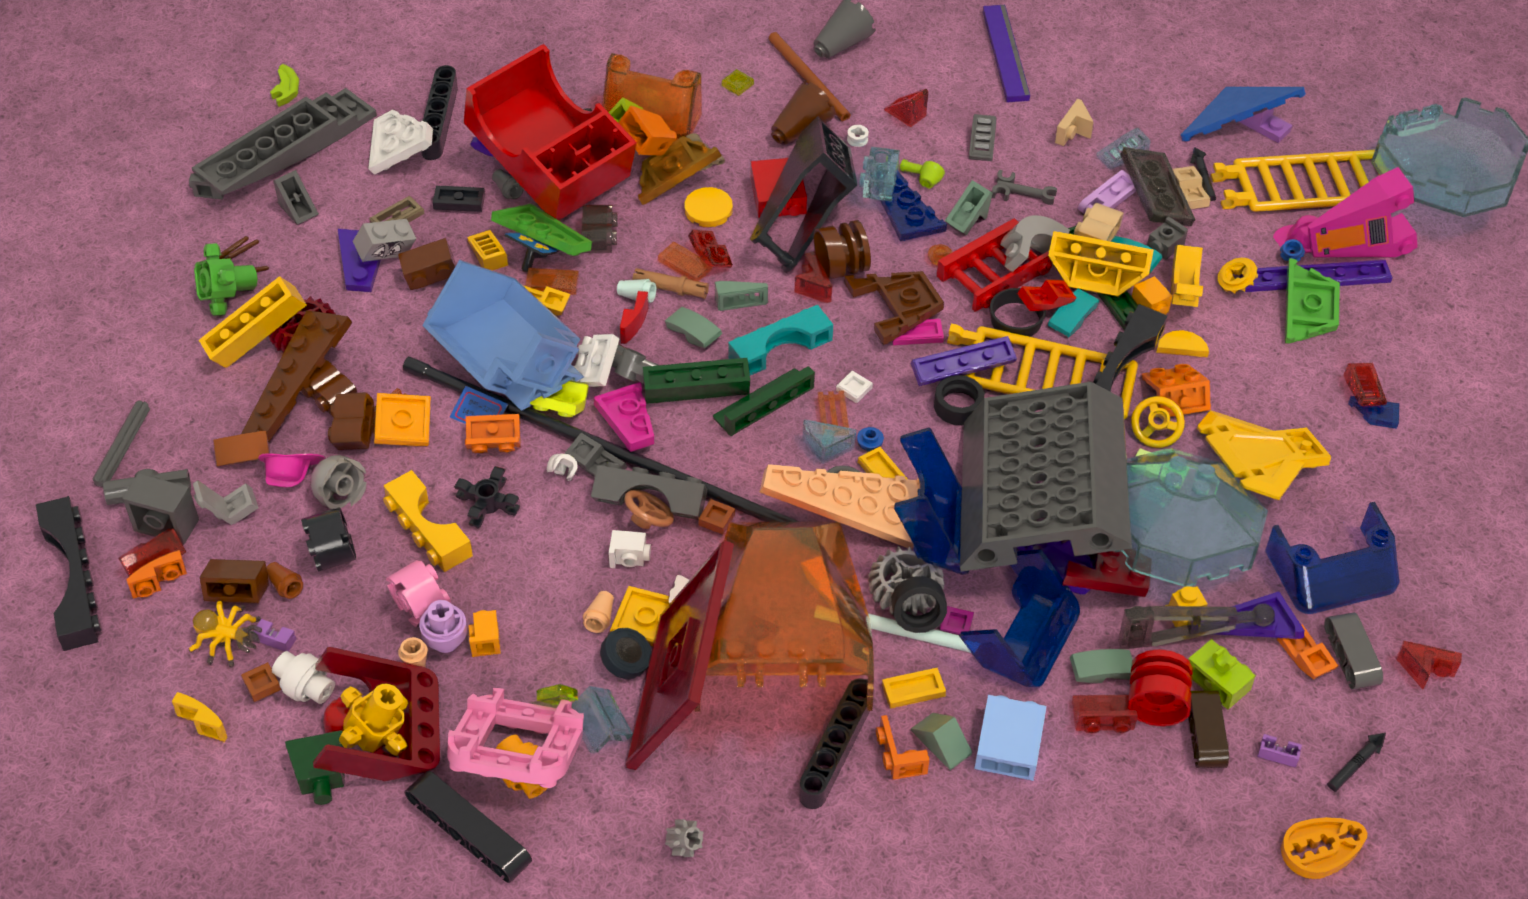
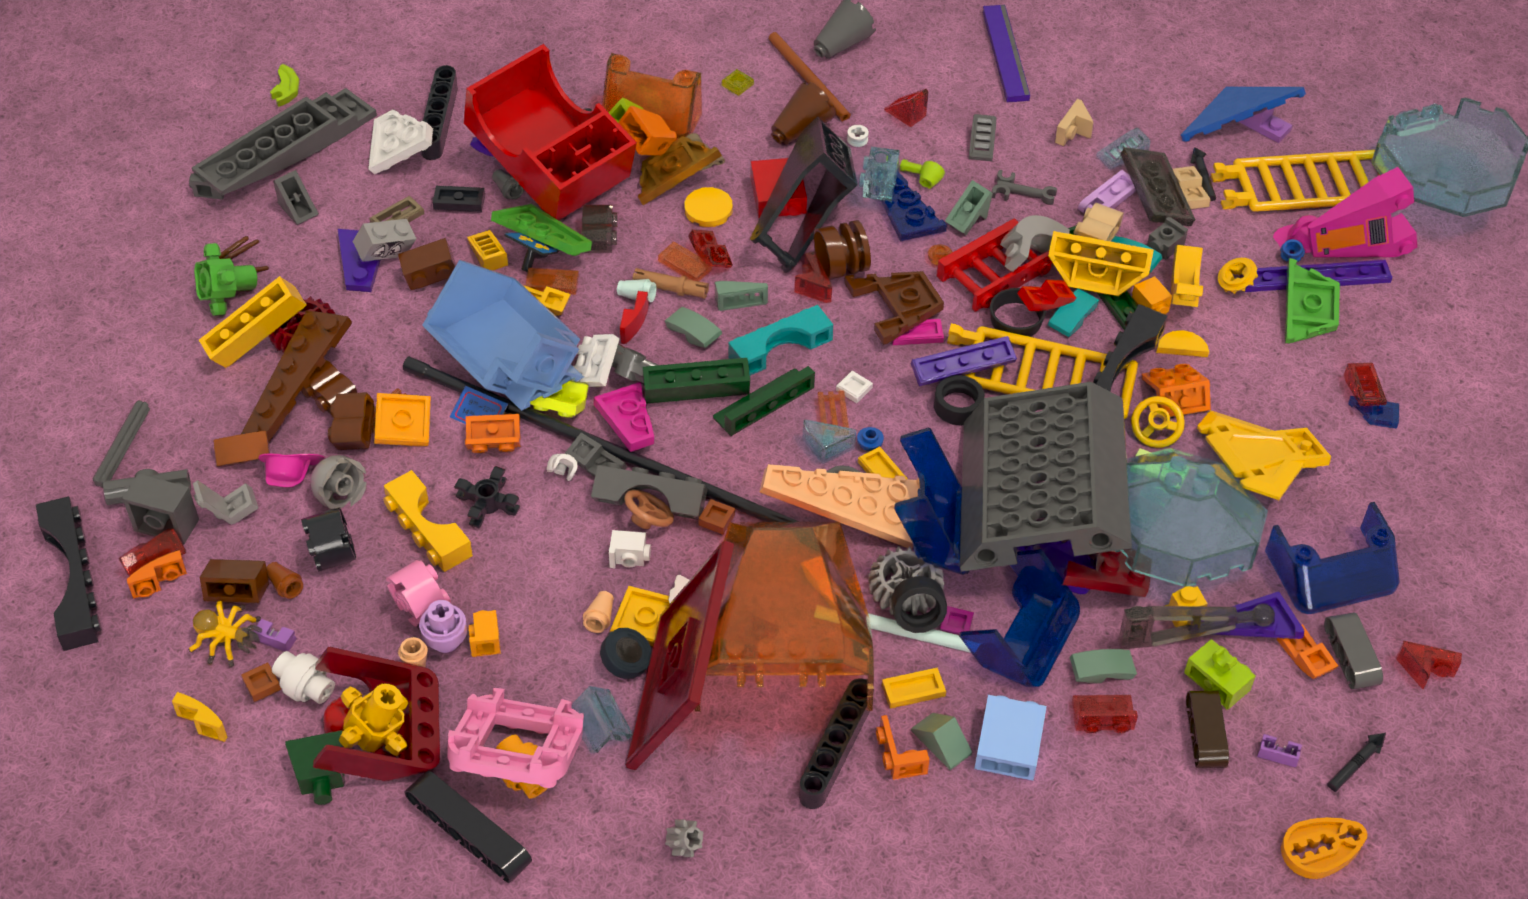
(555, 693): clear neon green tile -> none
(1160, 687): red wheel -> none

